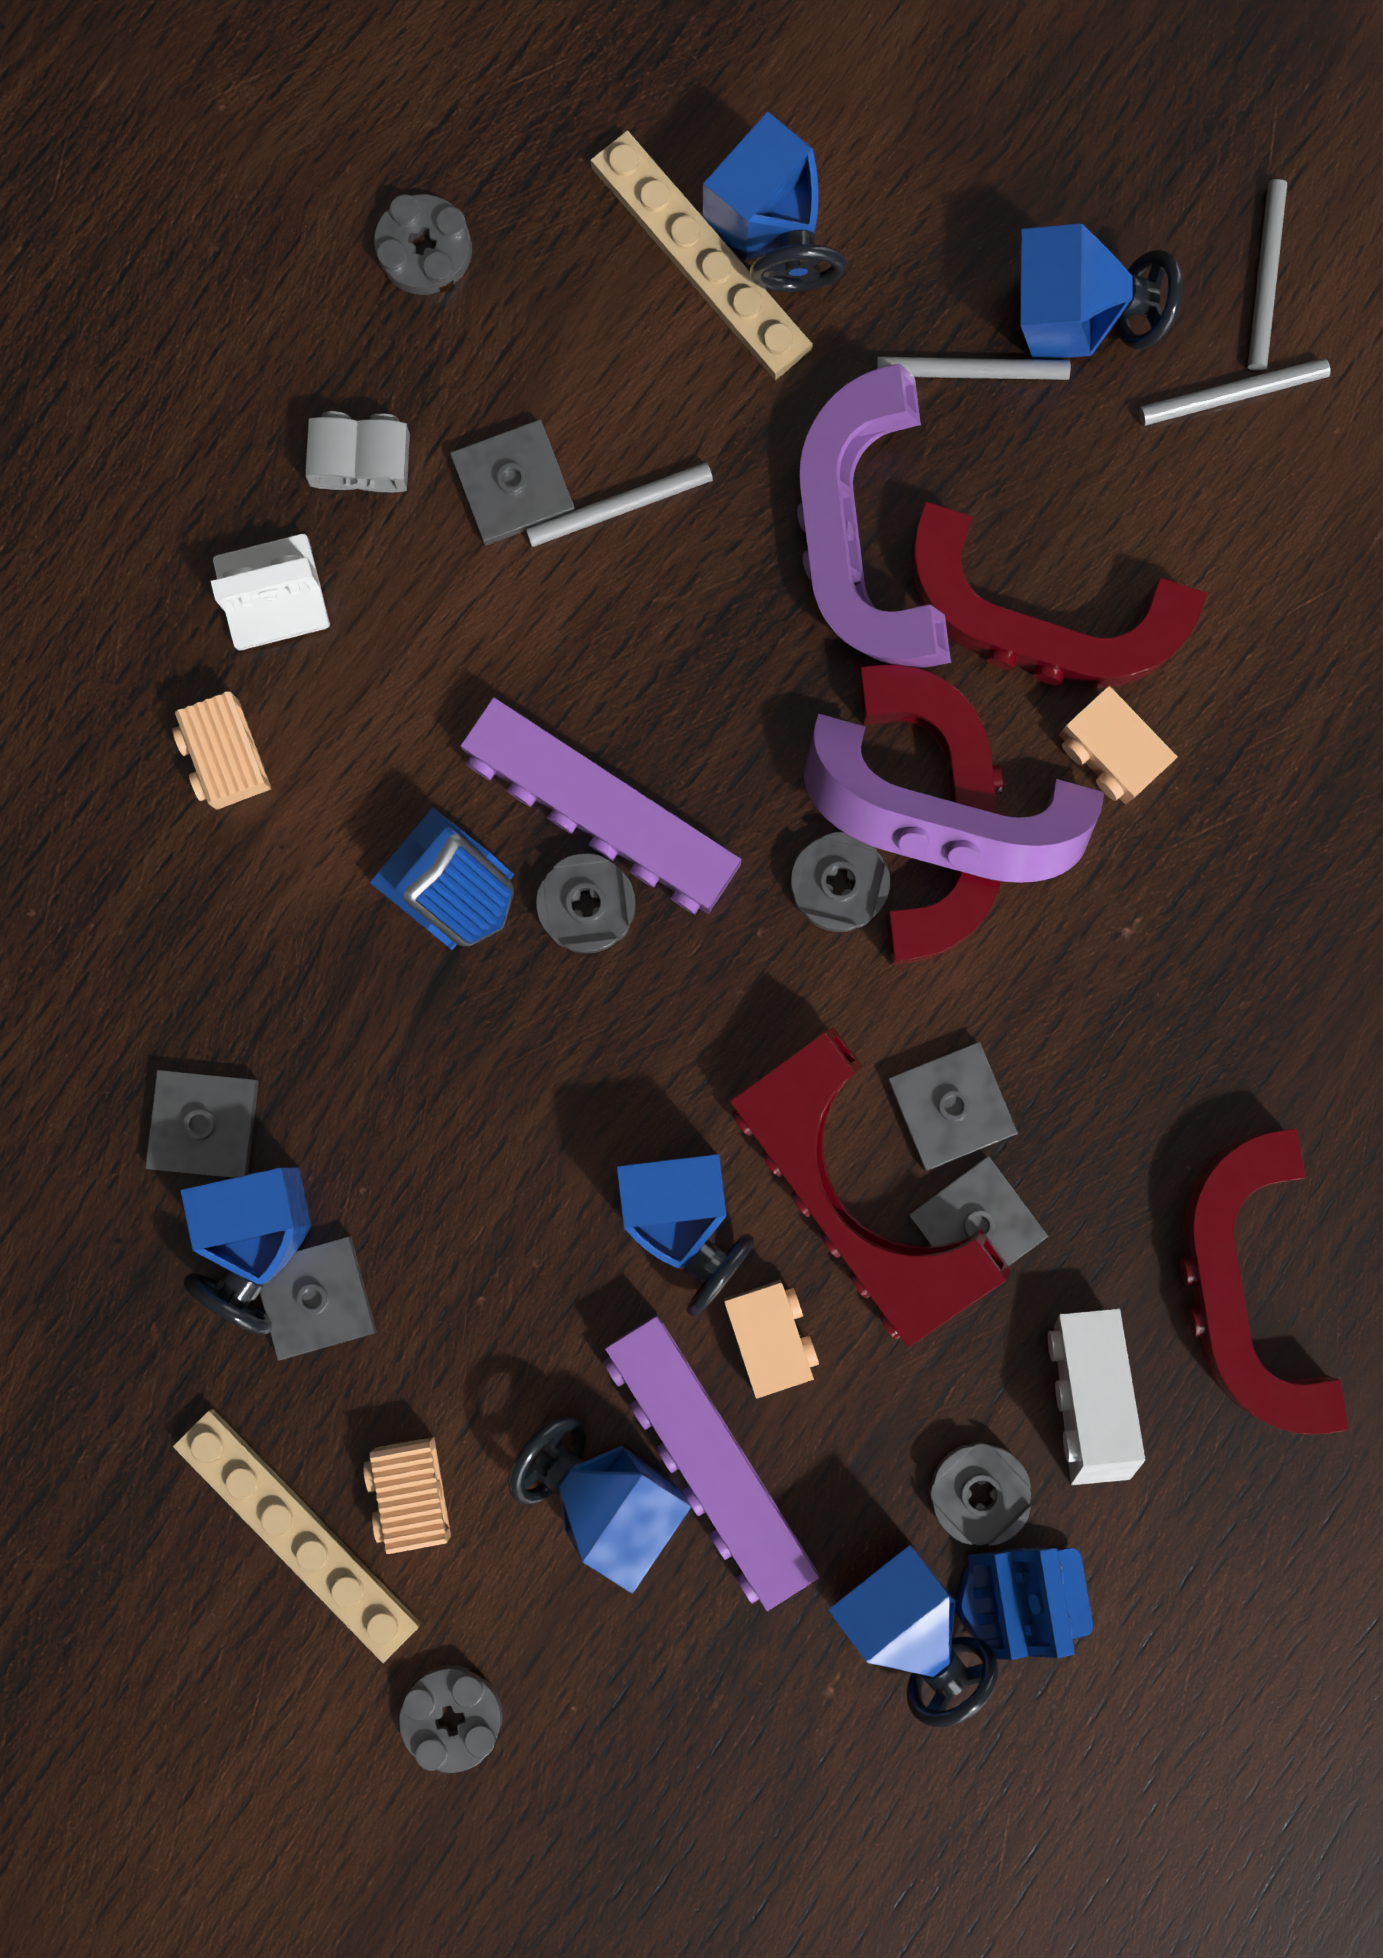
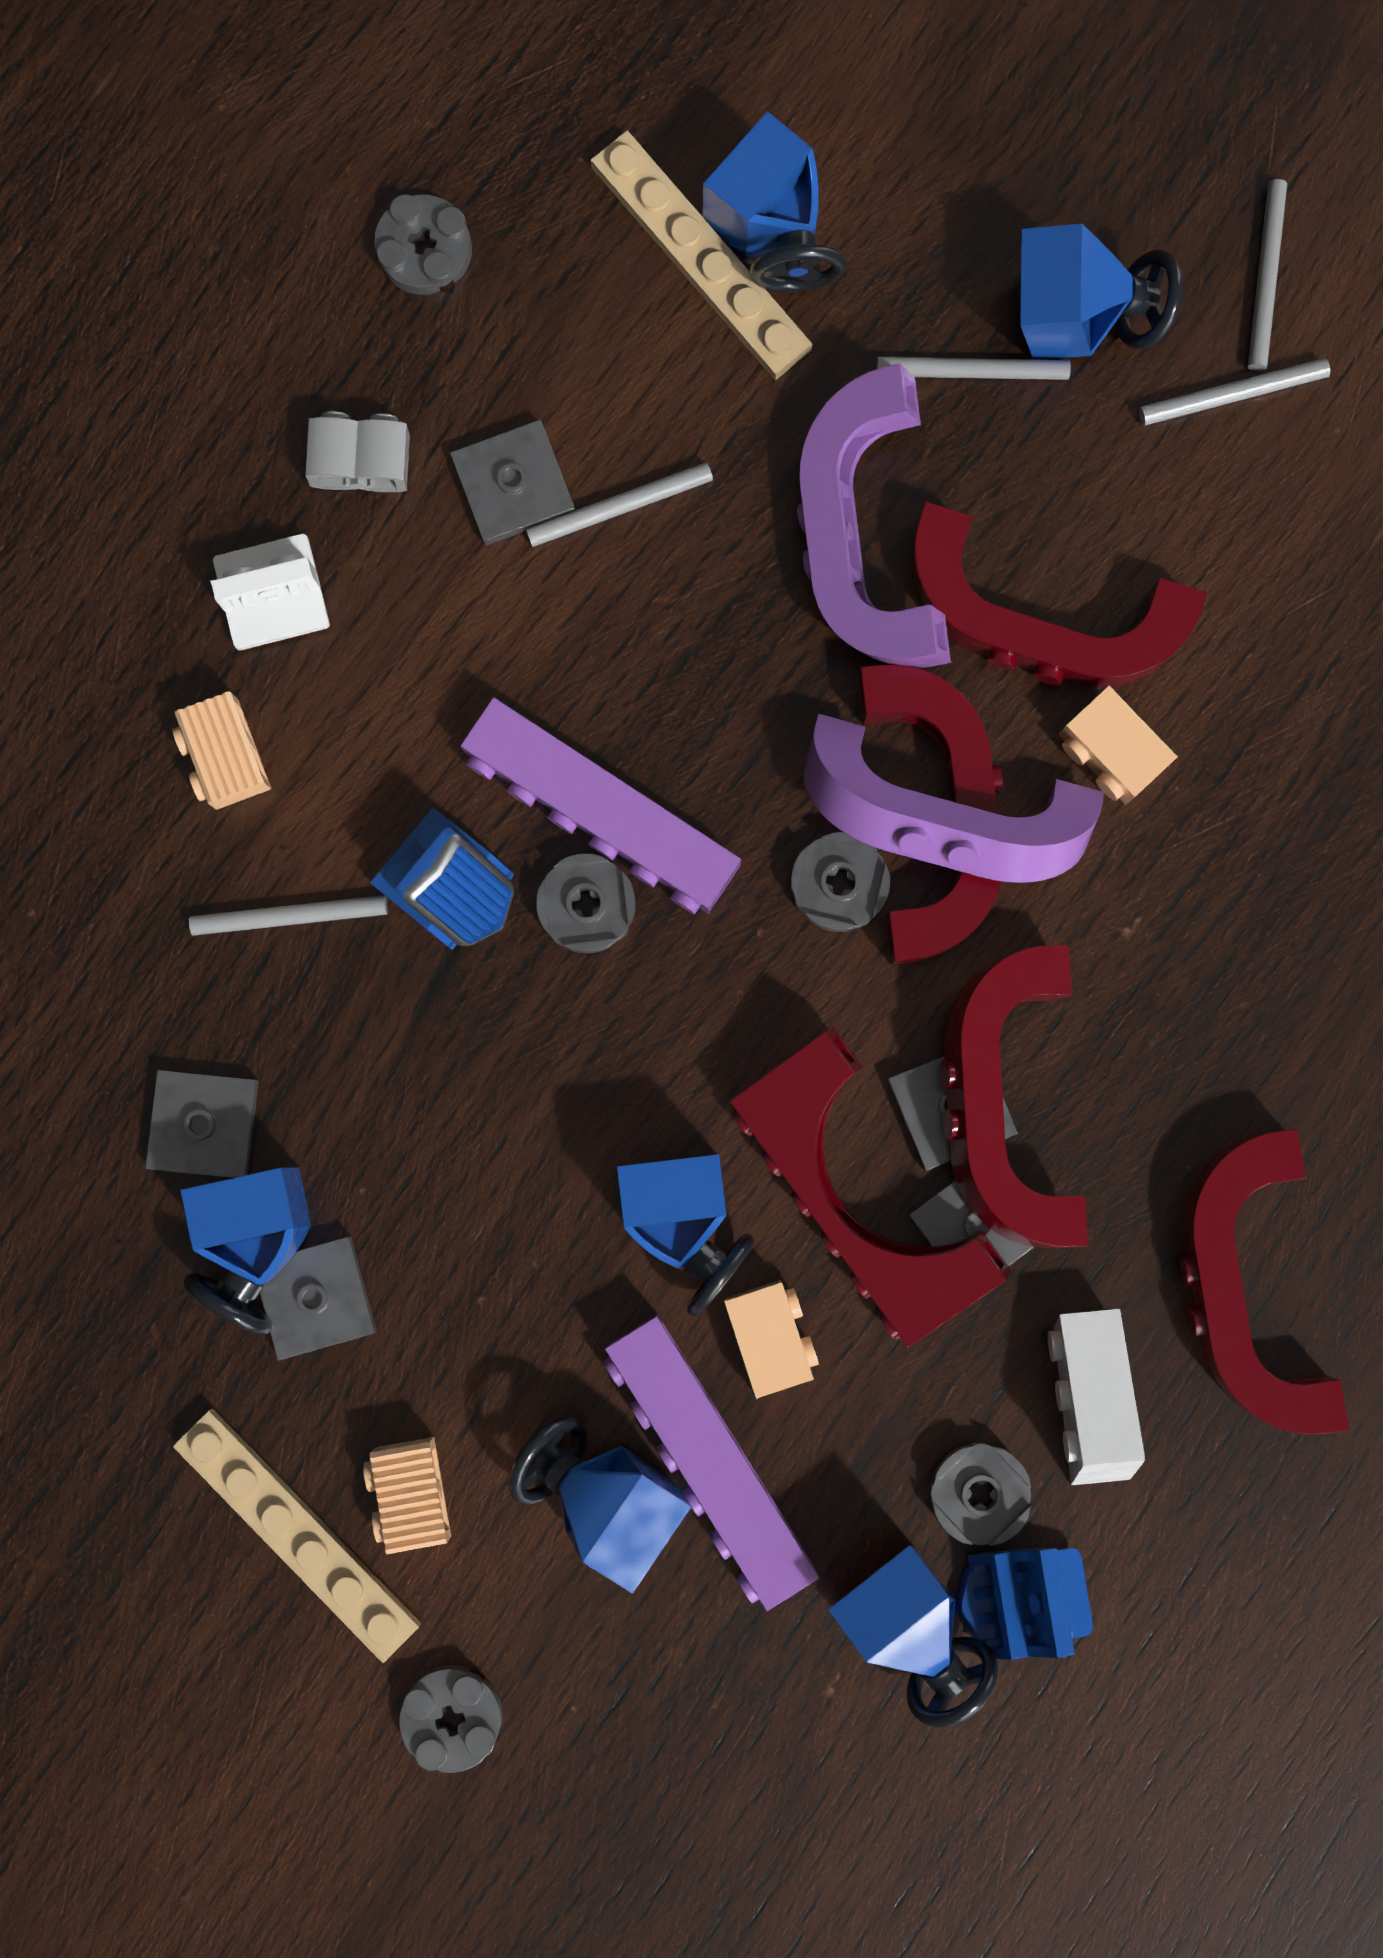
(288, 915): none -> light grey bar
(976, 1101): none -> dark red arch

